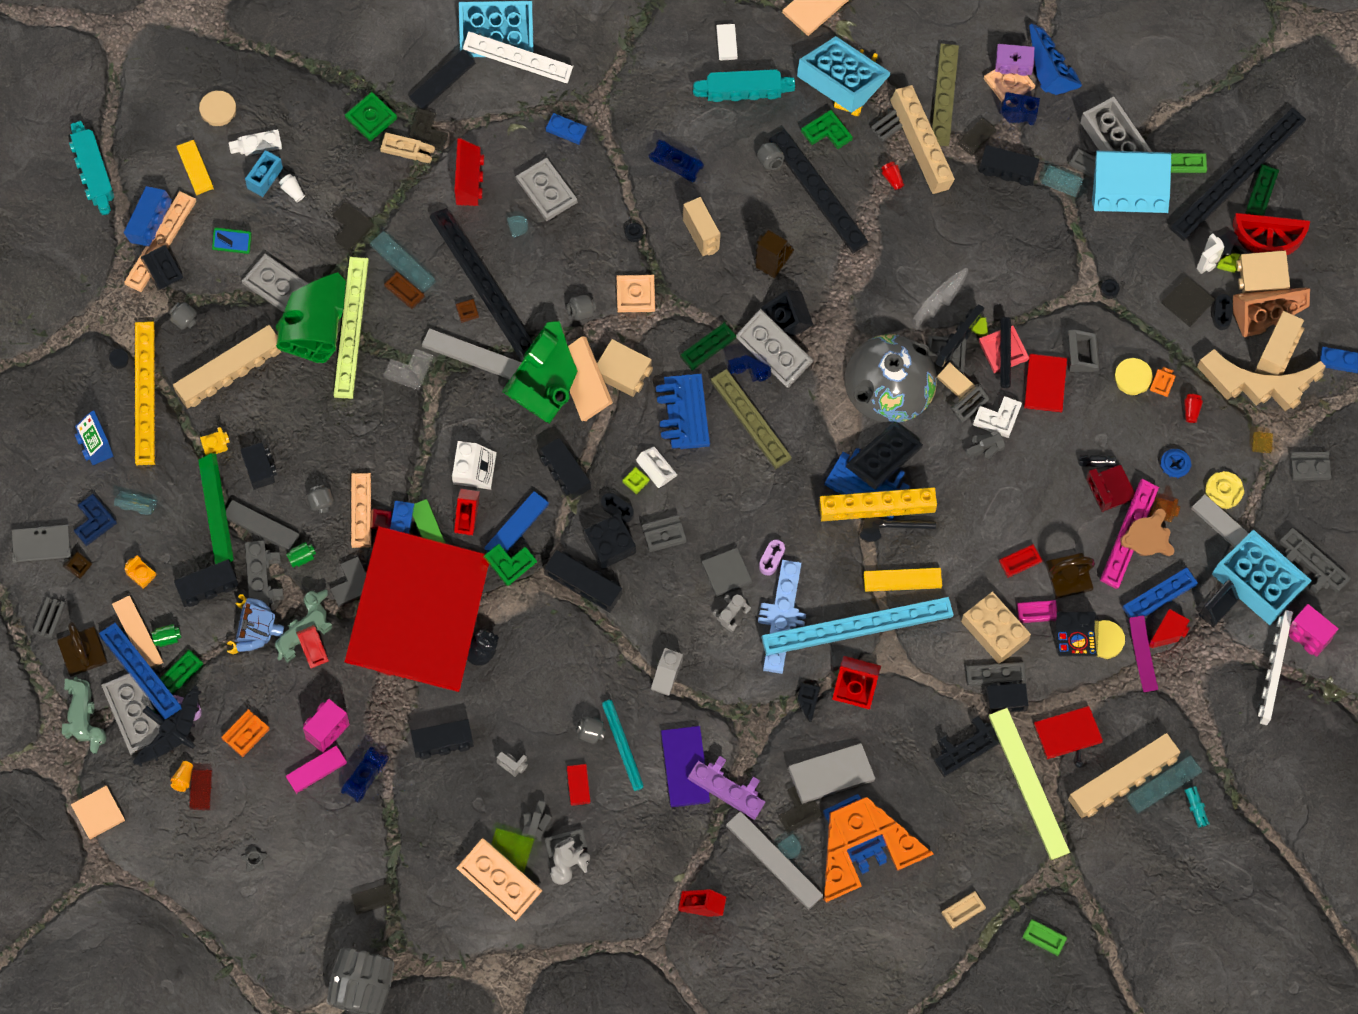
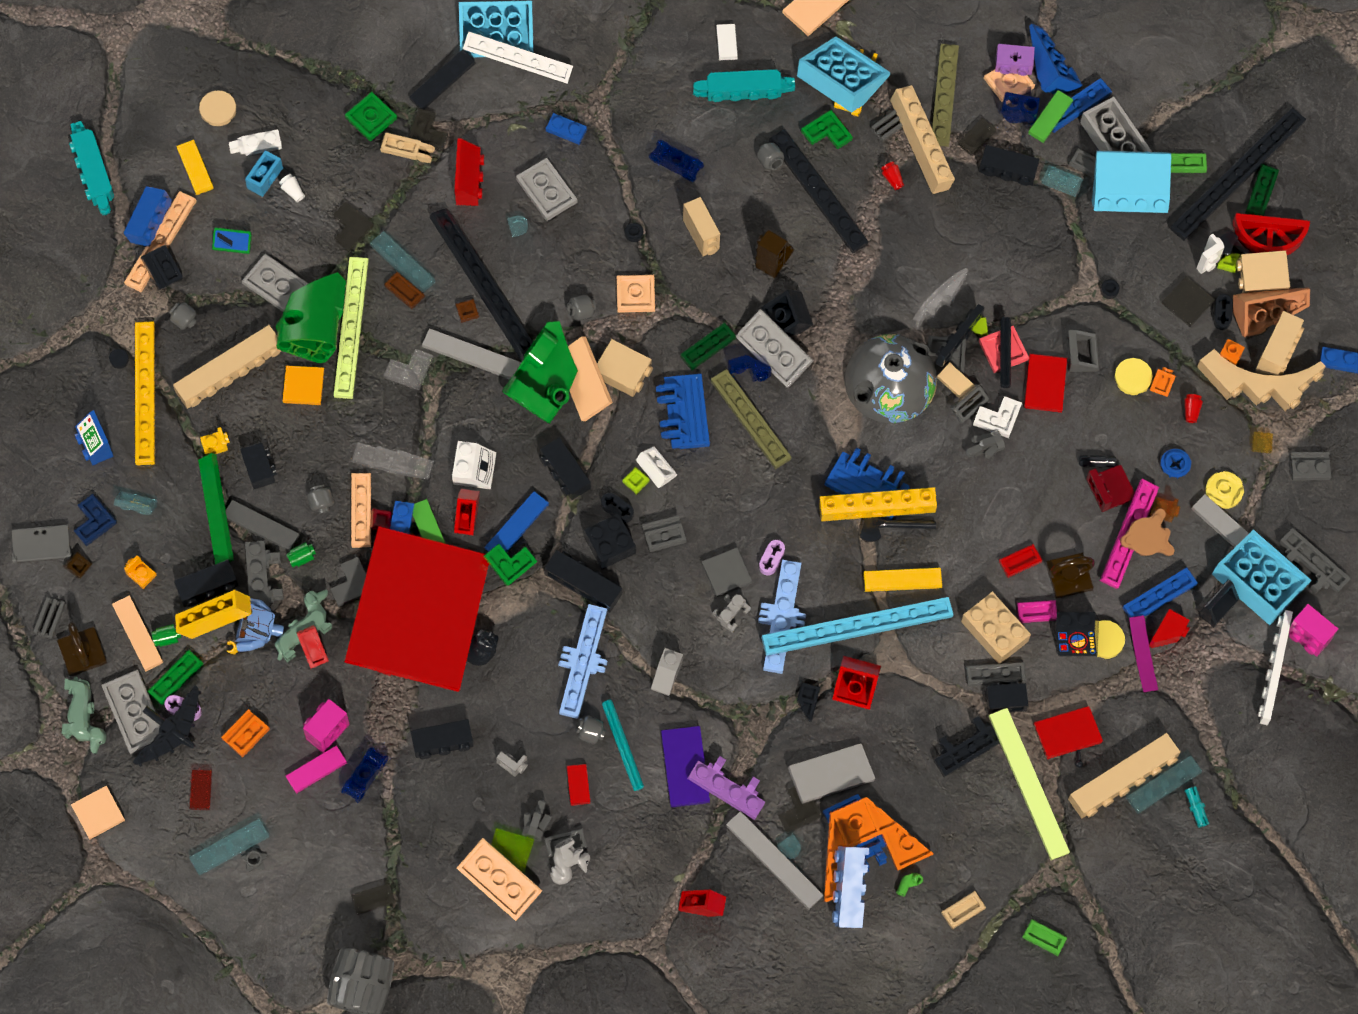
(140, 671): blue plate -> none
(182, 777): light orange cone -> none
(213, 614): none -> yellow brick
(229, 847): none -> clear light blue tile
(303, 385): none -> light orange tile
(391, 461): none -> clear slope
(583, 661): none -> light blue hinge
(849, 886): none -> wedge
(884, 455): black tile -> none
(909, 881): none -> bright green arm
(1050, 116): none -> bright green tile
(1084, 101): none -> blue plate
(1232, 351): none -> orange bracket

